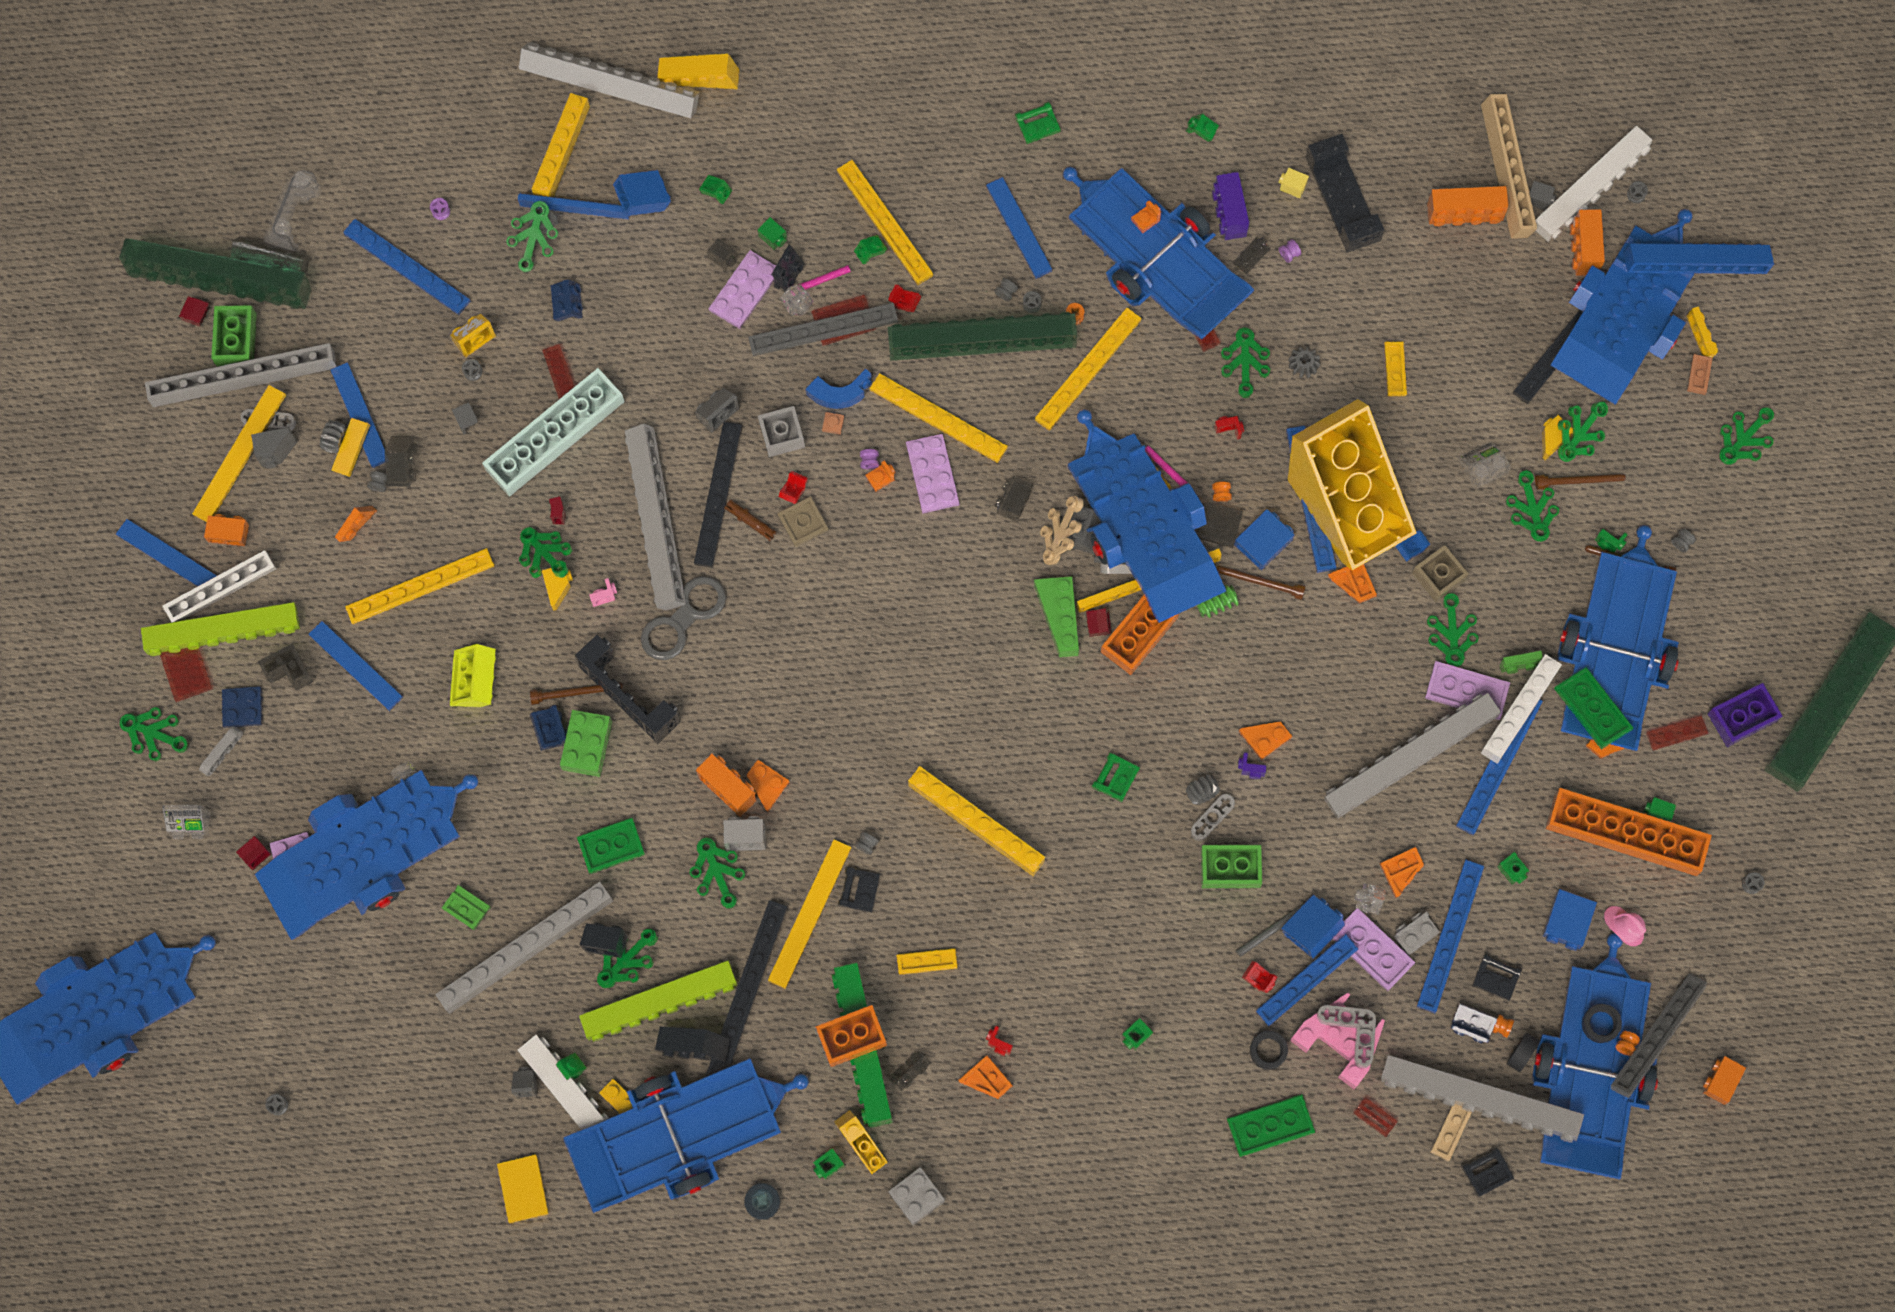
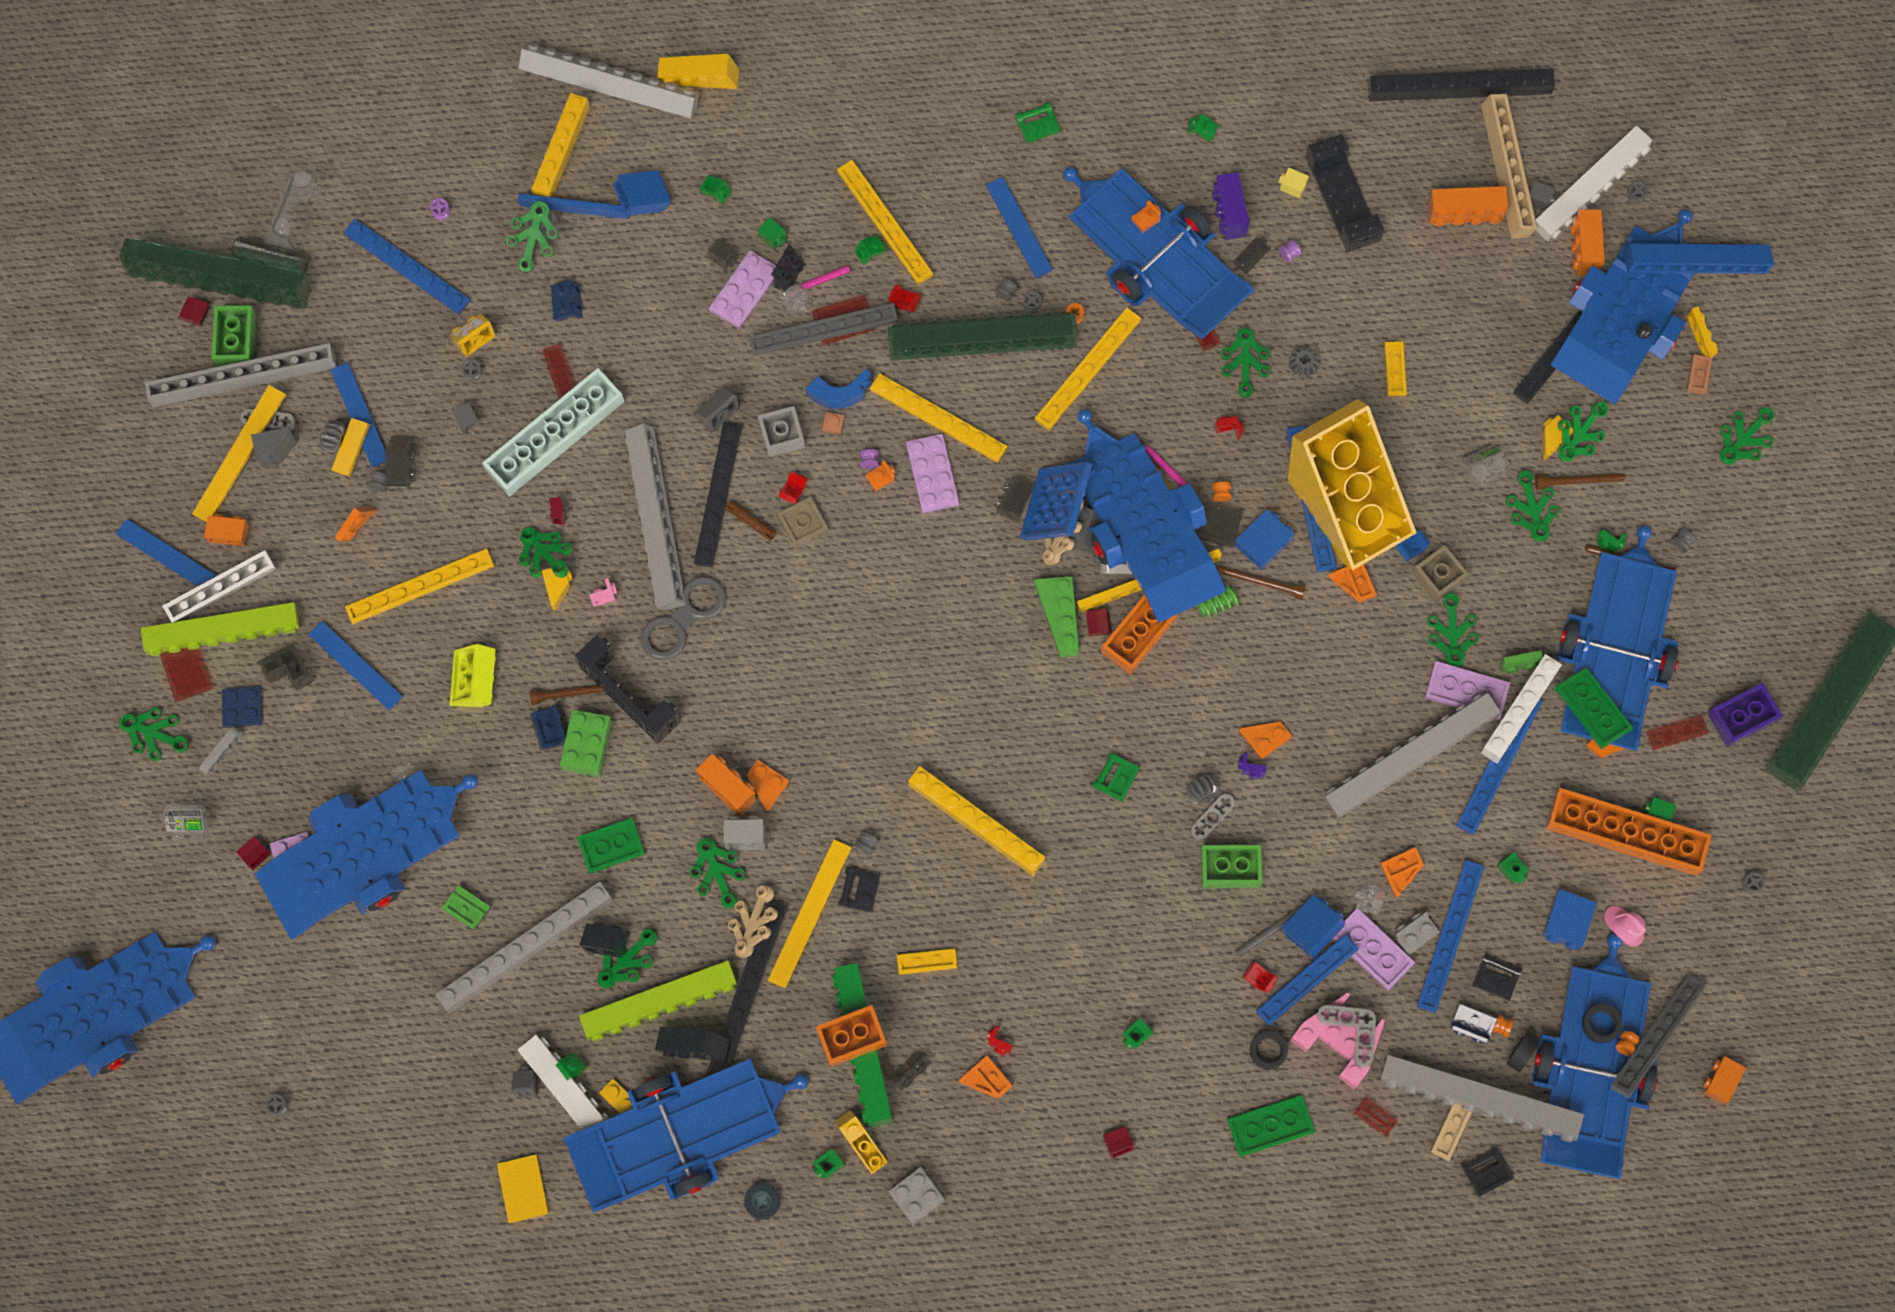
(746, 943): none -> tan plant
(1056, 501): none -> blue plate
(1118, 1142): none -> dark red piece
(1460, 84): none -> black brick
(1644, 331): none -> black hinge

